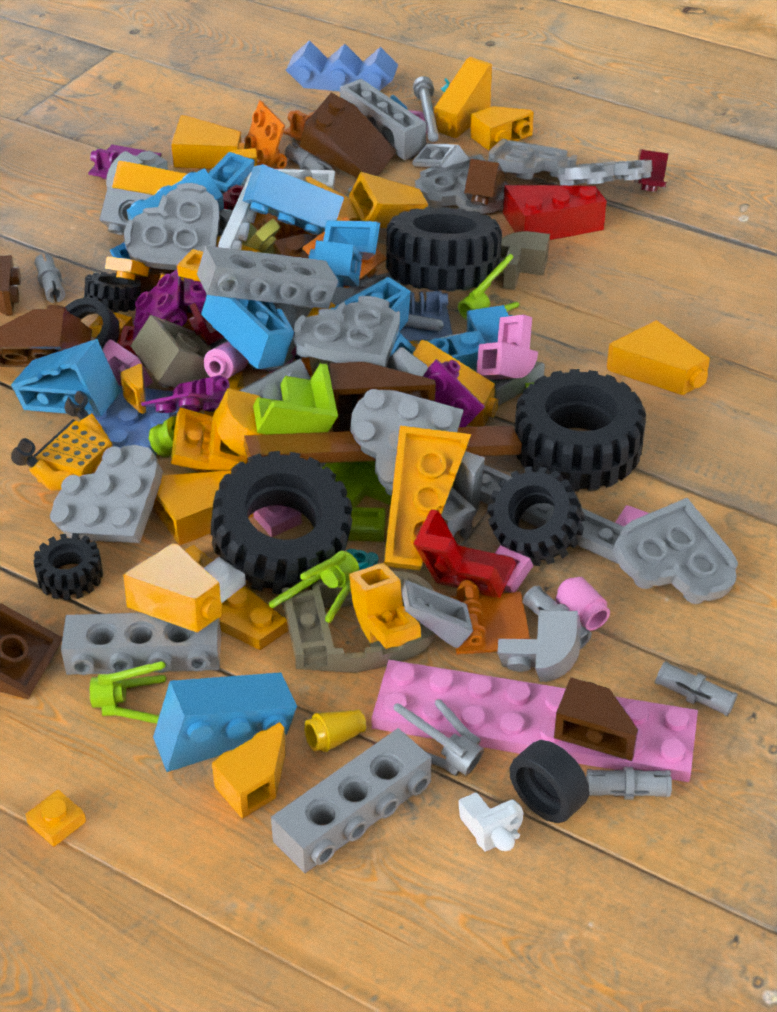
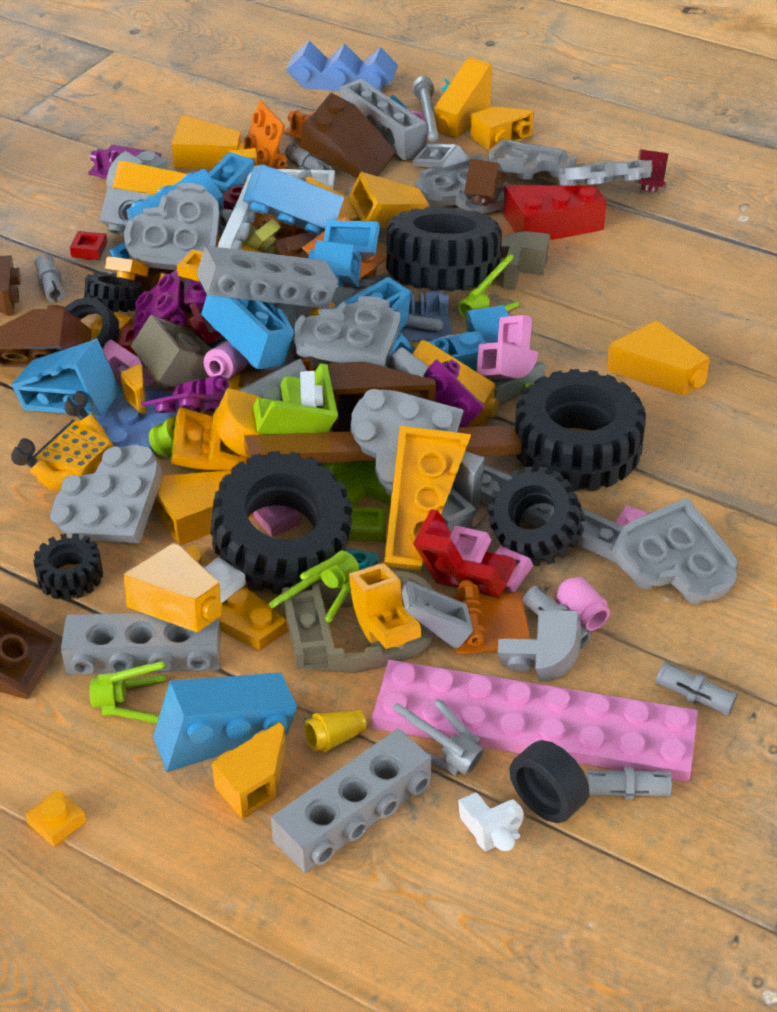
(88, 245): none -> red plate
(310, 393): none -> white plate
(470, 543): none -> bright pink plate
(595, 720): reddish brown slope -> none

